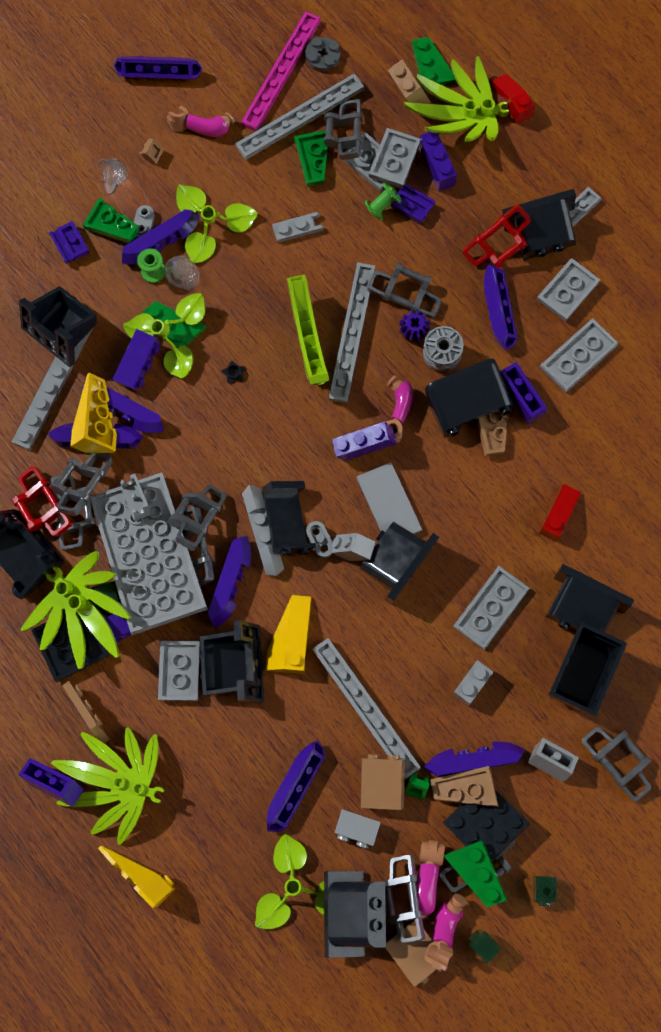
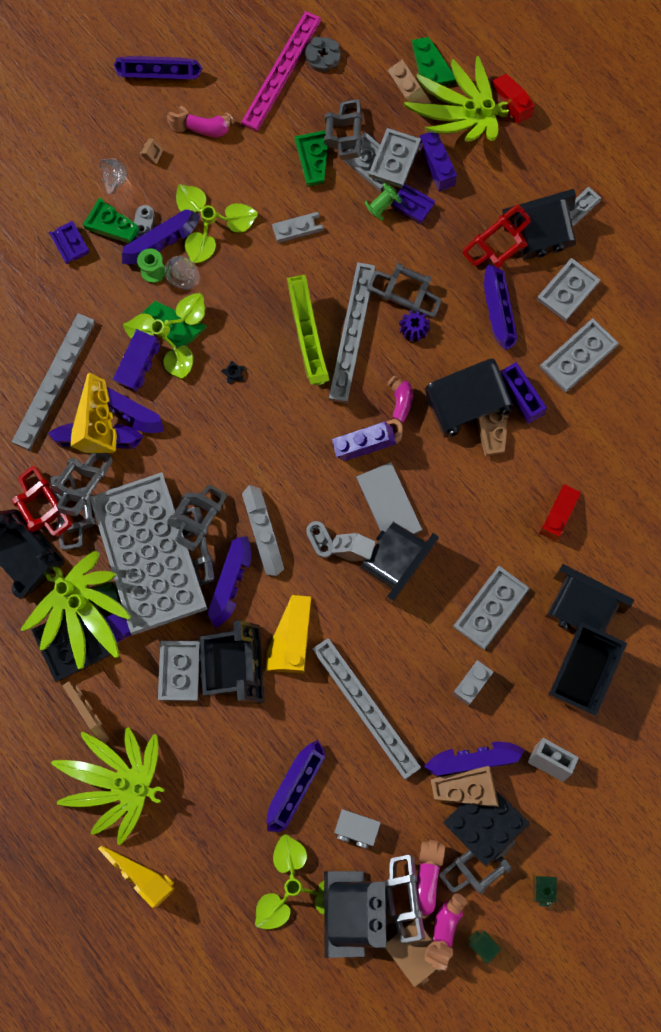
(51, 782): dark purple brick -> none
(57, 322): black windscreen -> none
(135, 498): light grey hinge -> none
(286, 517): black panel -> none
(299, 116): light grey plate -> none
(383, 782): medium nougat brick -> none
(416, 787): green tile -> none
(447, 339): light grey wheel -> none
(478, 872): green wing -> none
(620, 780): flat silver bar -> none

